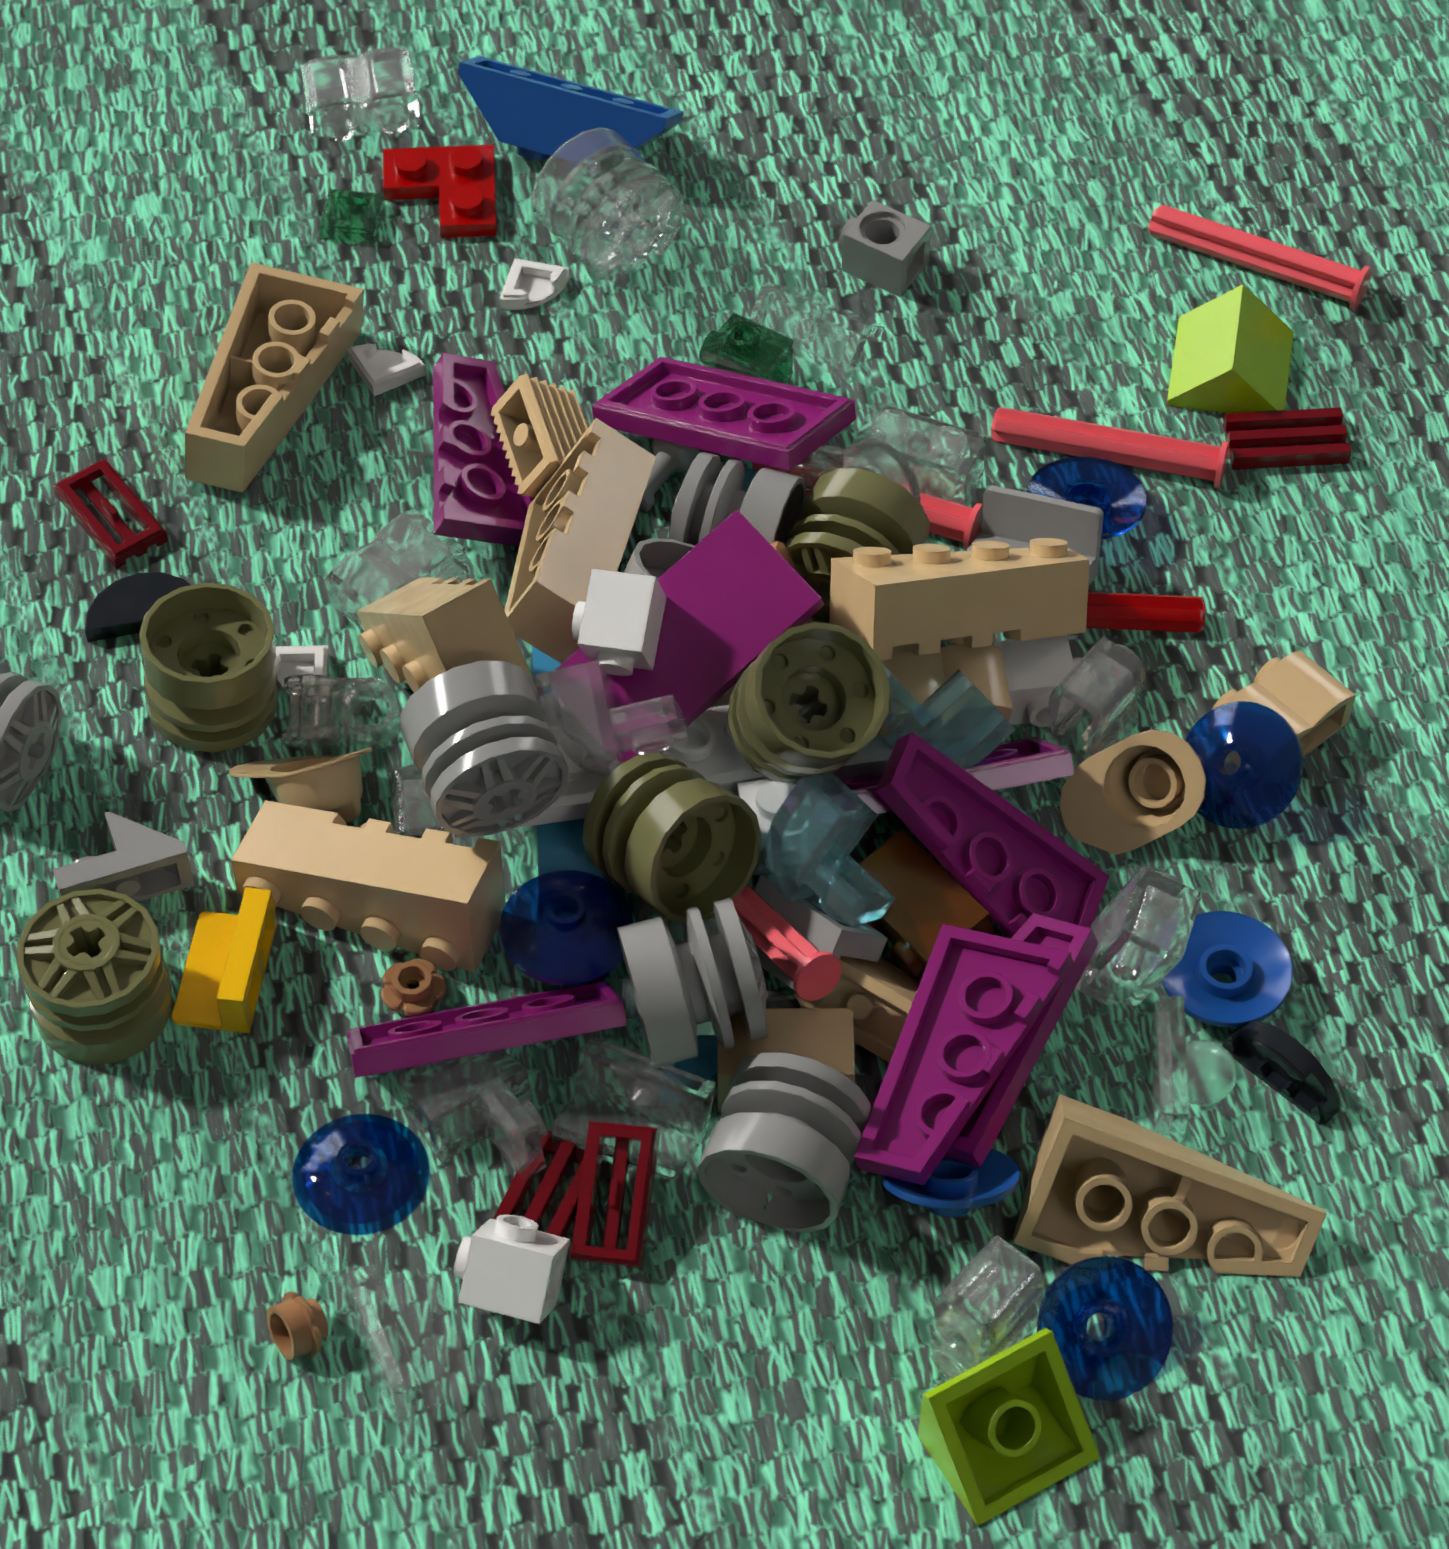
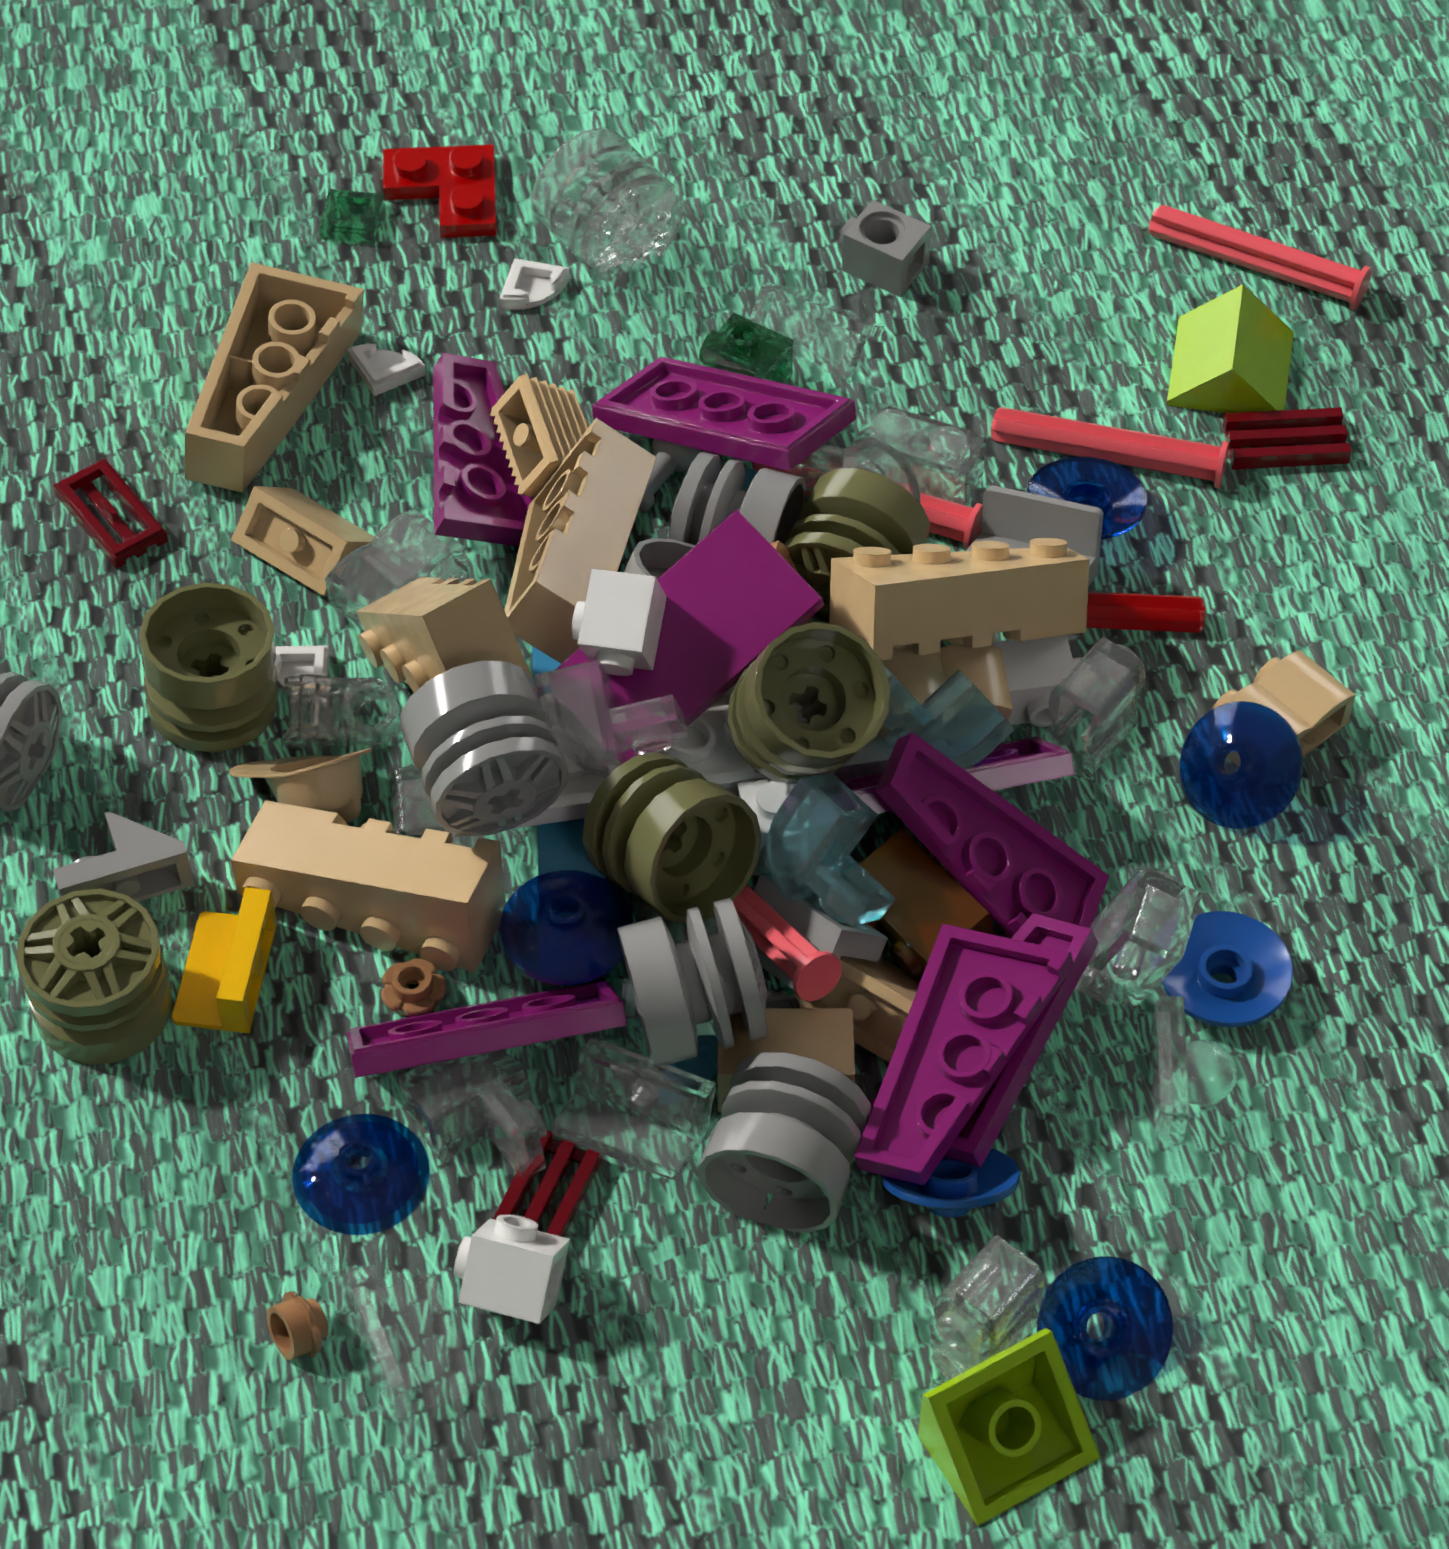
(123, 604): black tile -> none
(297, 534): none -> tan panel
(360, 94): clear brick -> none
(546, 111): blue wedge -> none
(609, 1252): dark red tile -> none
(1131, 1192): tan wedge -> none
(1133, 792): tan piece -> none
(1285, 1068): black tile -> none

